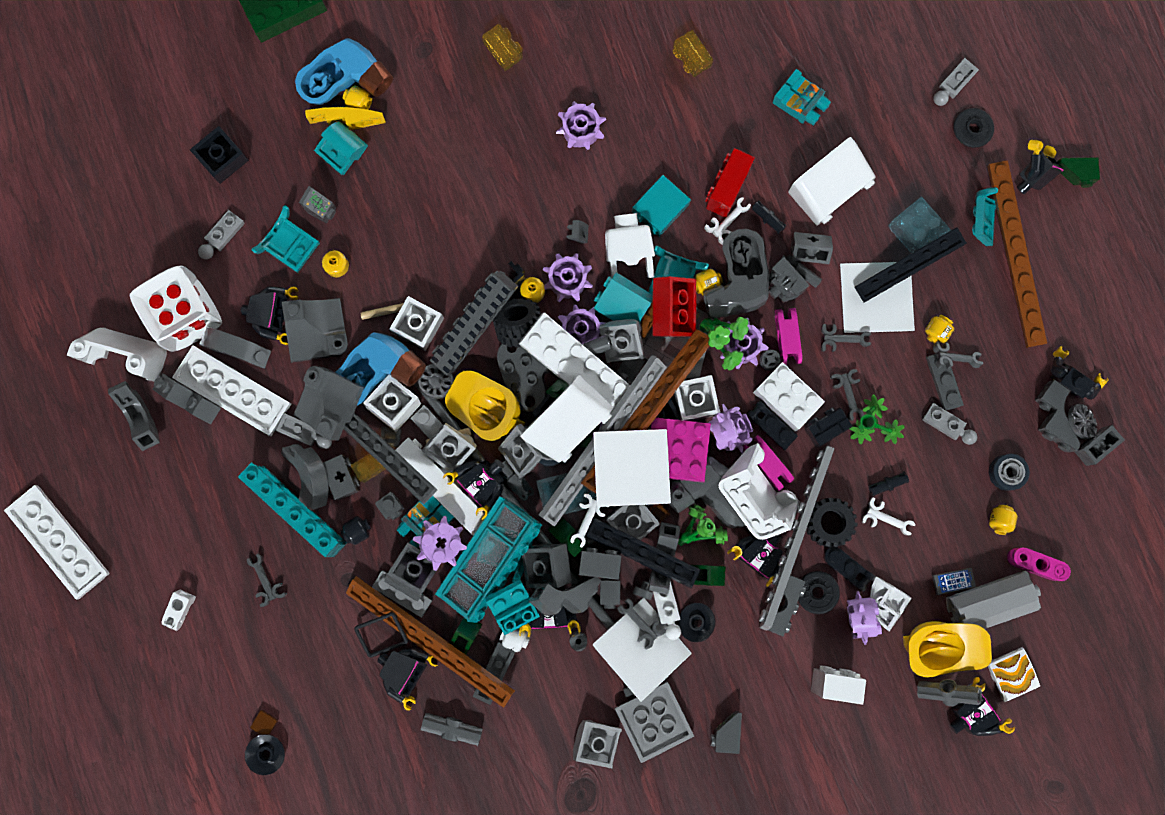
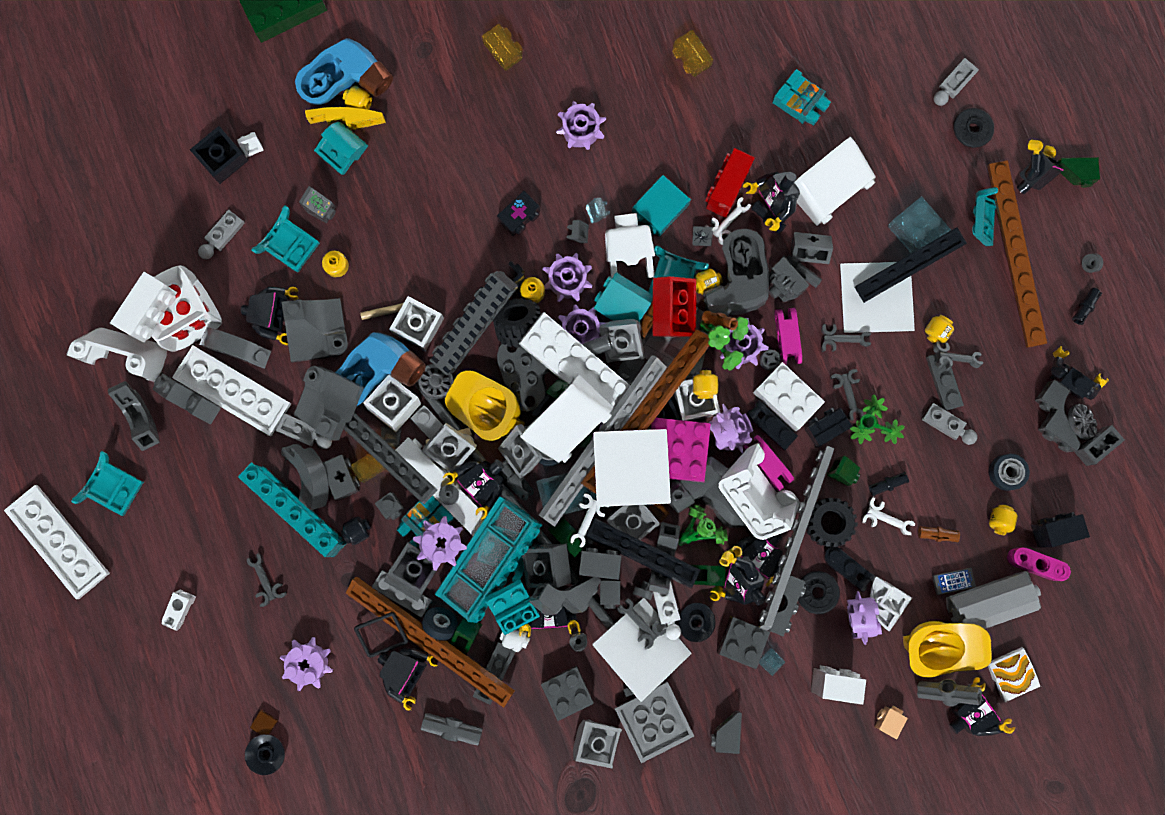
(110, 487): none -> teal piece
(144, 307): none -> white brick
(250, 144): none -> white tile
(294, 665): none -> lavender brick
(434, 629): none -> black bush
(454, 495): none -> dark grey tile
(518, 214): none -> black brick
(567, 693): none -> dark grey brick
(596, 210): none -> clear light blue tile
(702, 236): none -> dark grey tile
(705, 385): none -> yellow head
(720, 319): none -> dark orange pin
(742, 582): none -> black torso
(743, 642): none -> dark grey brick
(771, 661): none -> clear light blue tile
(778, 193): none -> black torso
(844, 471): none -> dark green slope
(891, 721): none -> light nougat brick
(938, 534): none -> dark orange pin
(1059, 530): none -> black brick
(1086, 306): none -> black pin
(1092, 263): none -> dark grey tile

